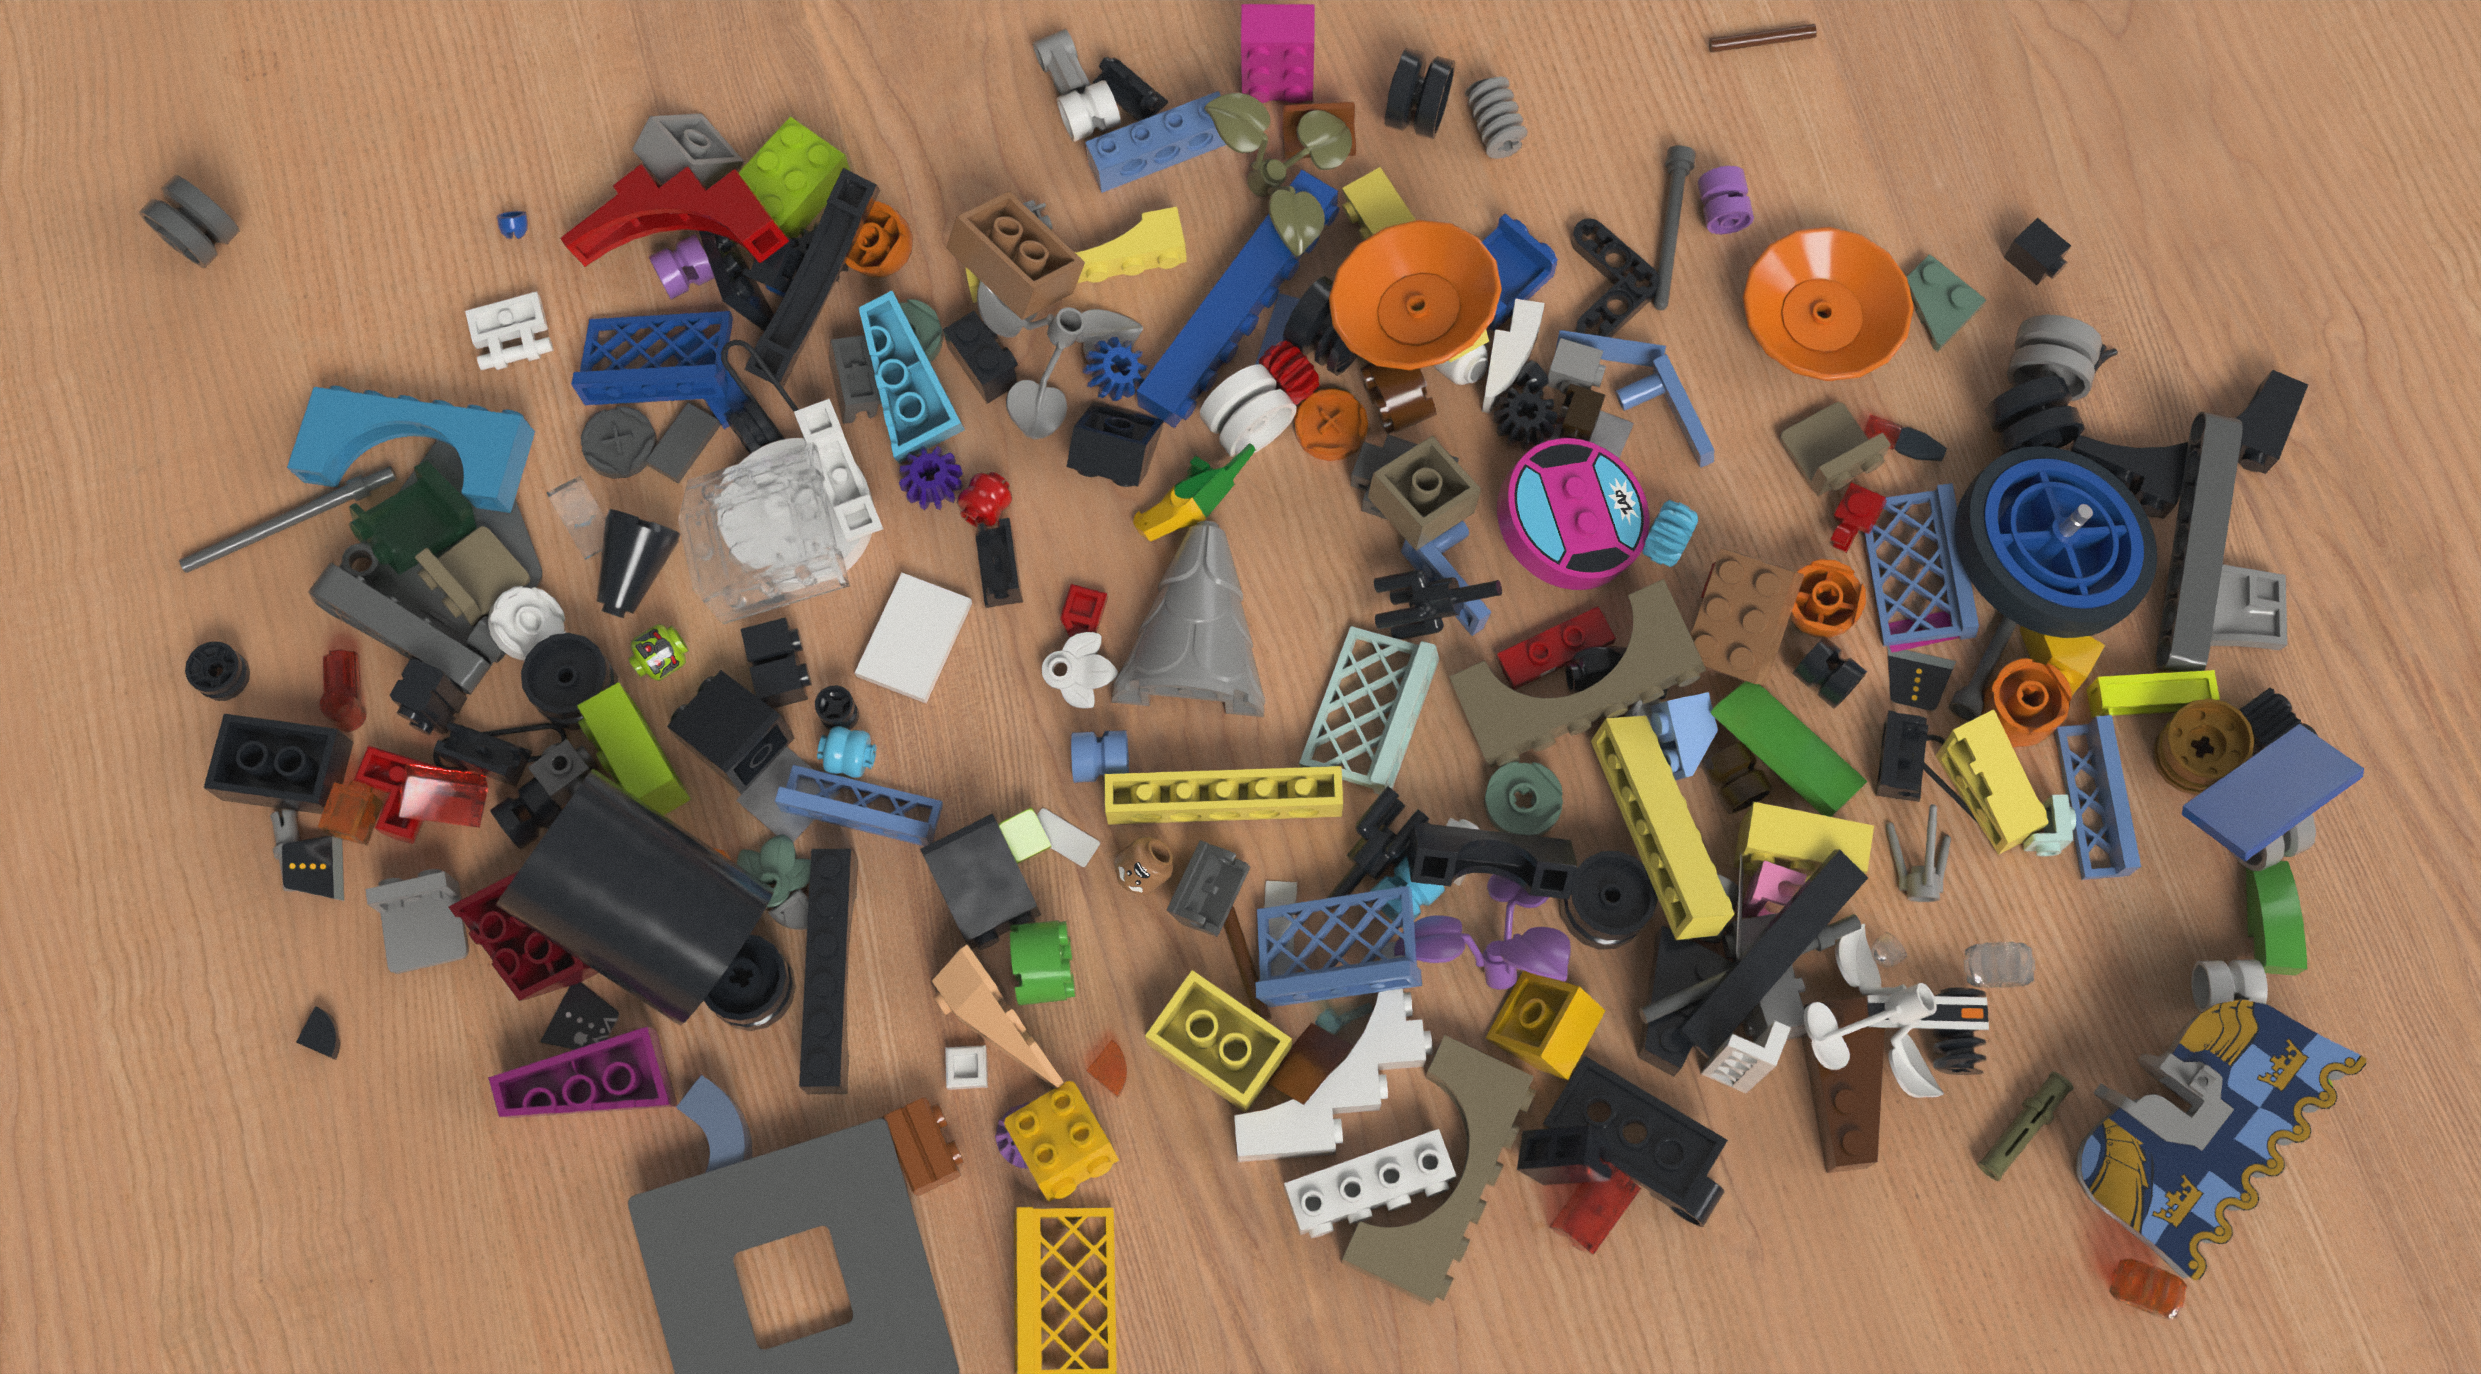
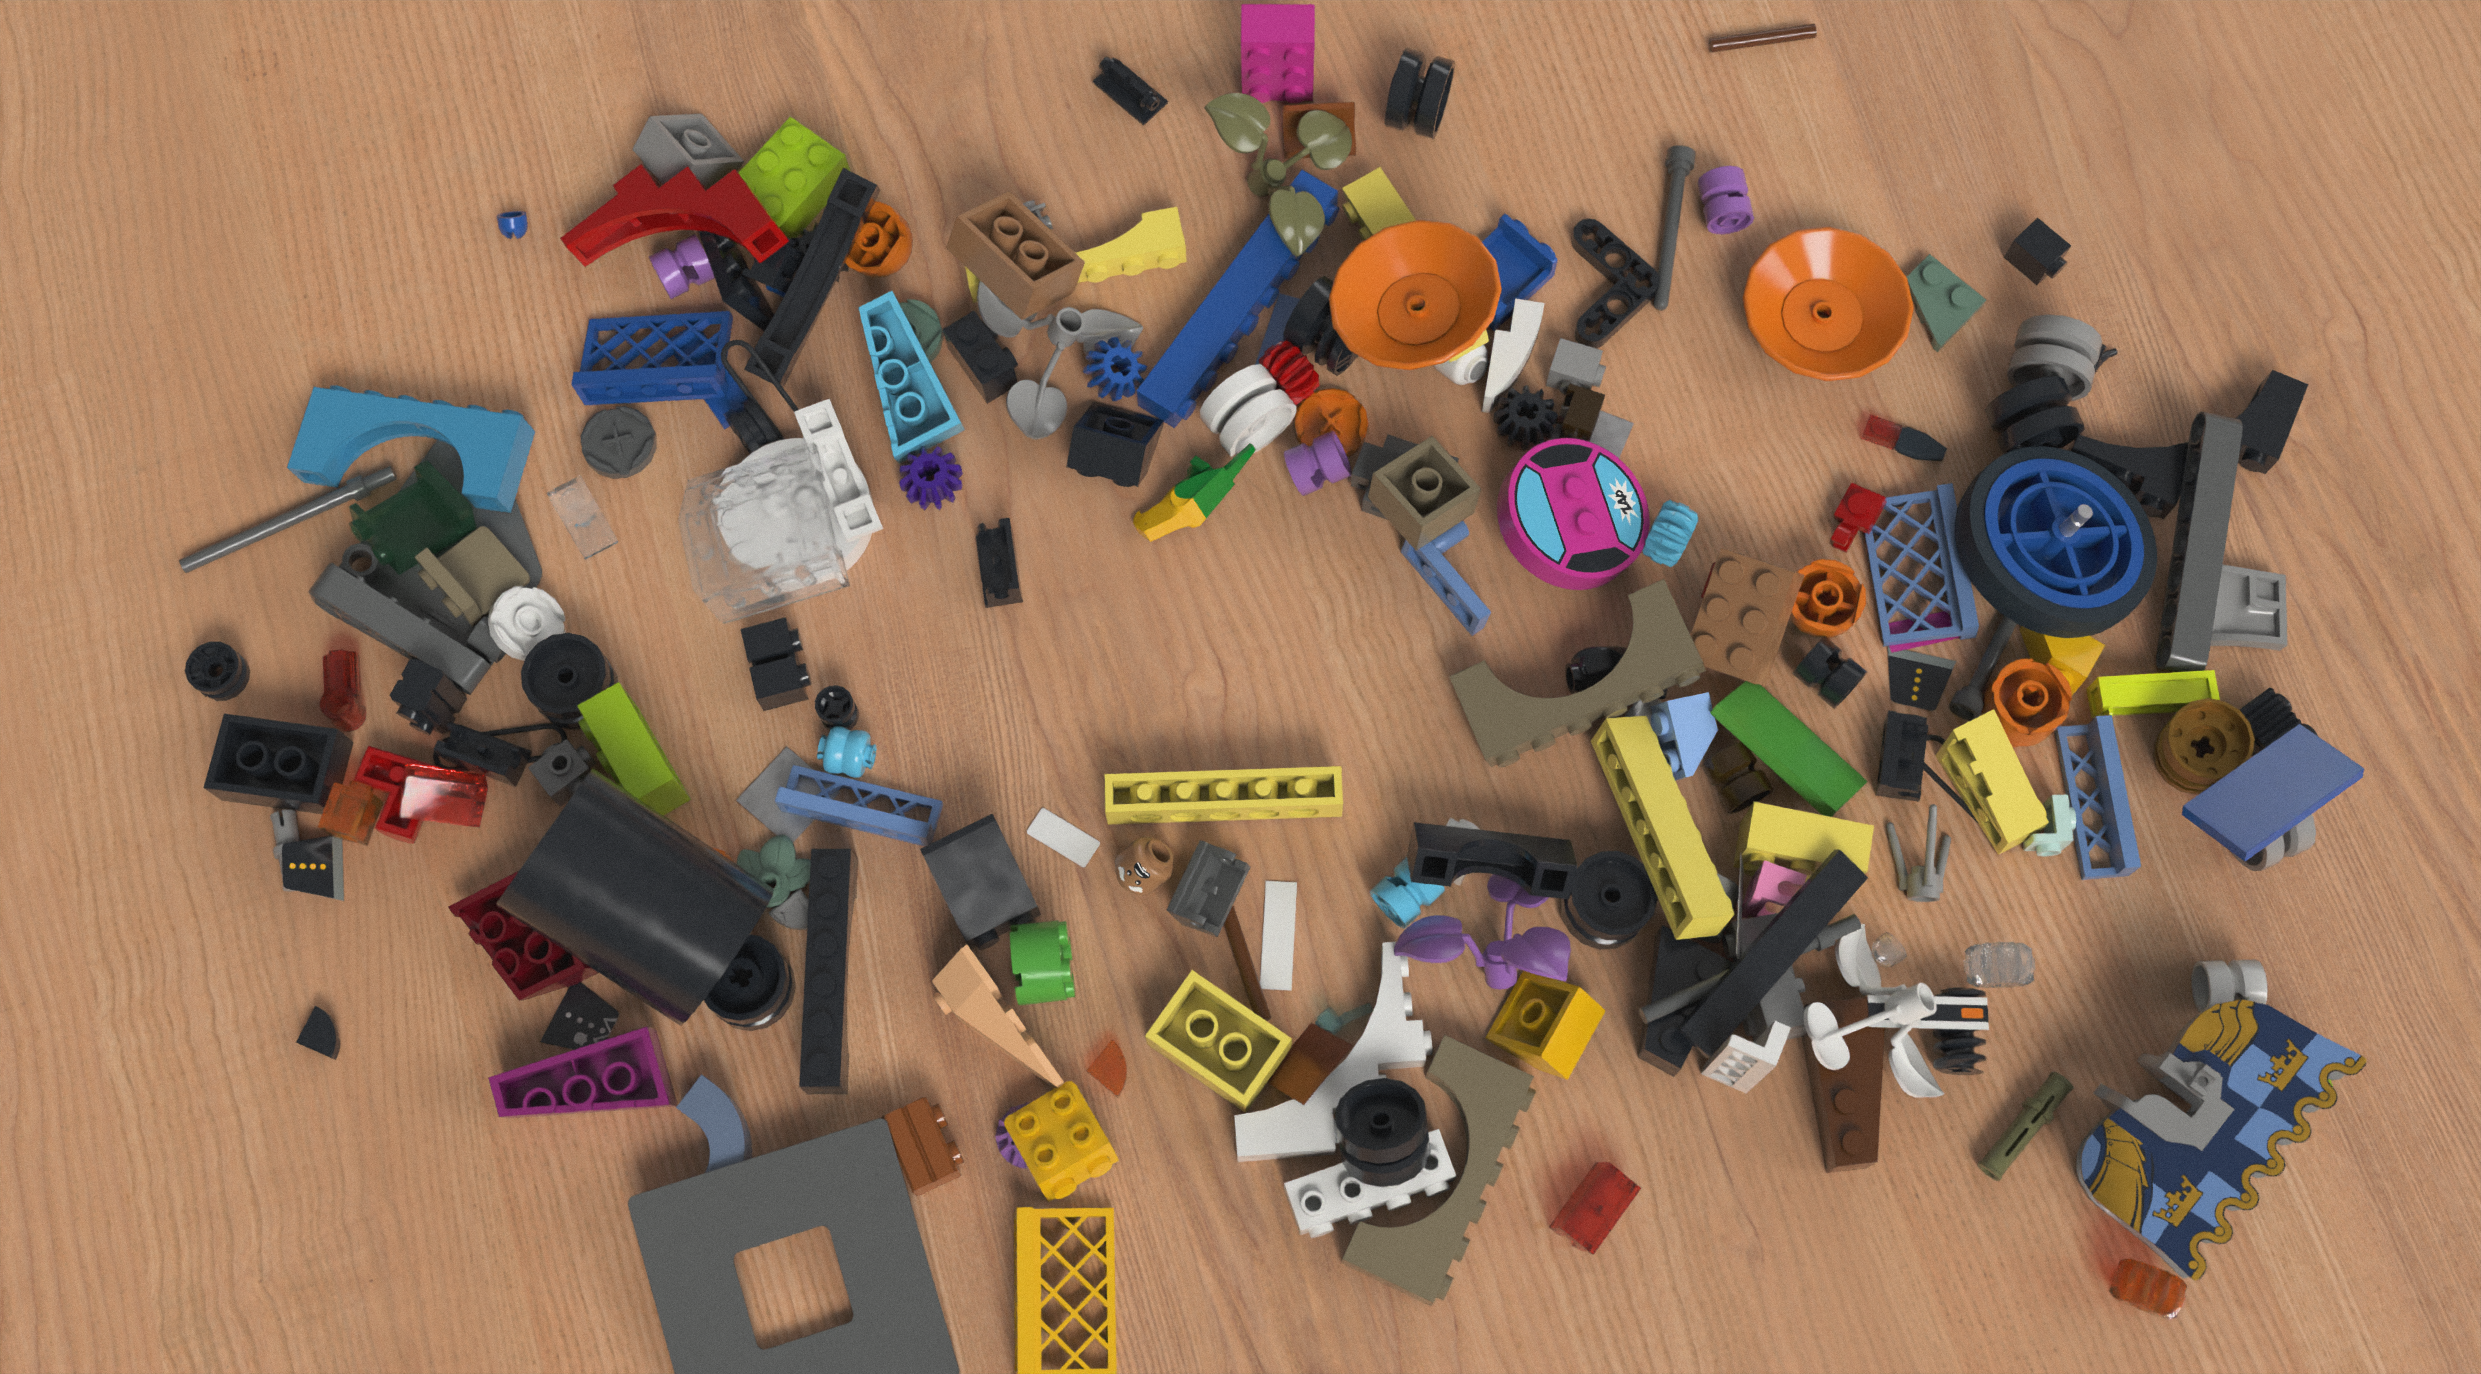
(189, 221): dark grey wheel -> none
(417, 920): light grey bracket -> none
(507, 321): white plate -> none
(537, 803): black wheel -> none
(631, 560): black cone -> none
(658, 652): head -> none
(683, 443): dark grey tile -> none
(731, 730): black slope -> none
(853, 377): dark grey hinge -> none
(913, 637): white tile -> none
(966, 1067): white tile -> none
(984, 499): red piece -> none
(1024, 835): slope -> none
(1059, 58): light grey piece -> none
(1083, 610): red tile -> none
(1084, 669): white plate -> none
(1088, 110): white wheel -> none
(1098, 755): medium blue wheel -> none
(1153, 144): medium blue brick -> none
(1195, 633): light grey cone -> none
(1317, 463): none -> medium lavender wheel
(1344, 980): medium blue fence -> none
(1378, 843): black plant -> none
(1382, 1132): none -> black wheel
(1398, 396): reddish brown brick -> none
(1403, 710): light aqua fence -> none
(1427, 601): black plant -> none
(1496, 116): light grey piece -> none
(1523, 778): sand green plate -> none
(1533, 376): black hinge -> none
(1554, 648): red plate -> none
(1563, 1155): black hinge -> none
(1617, 349): medium blue sticker -> none
(1666, 382): medium blue piece -> none
(1670, 1159): black hinge -> none
(1833, 448): dark tan bracket -> none
(2276, 920): bright green slope -> none

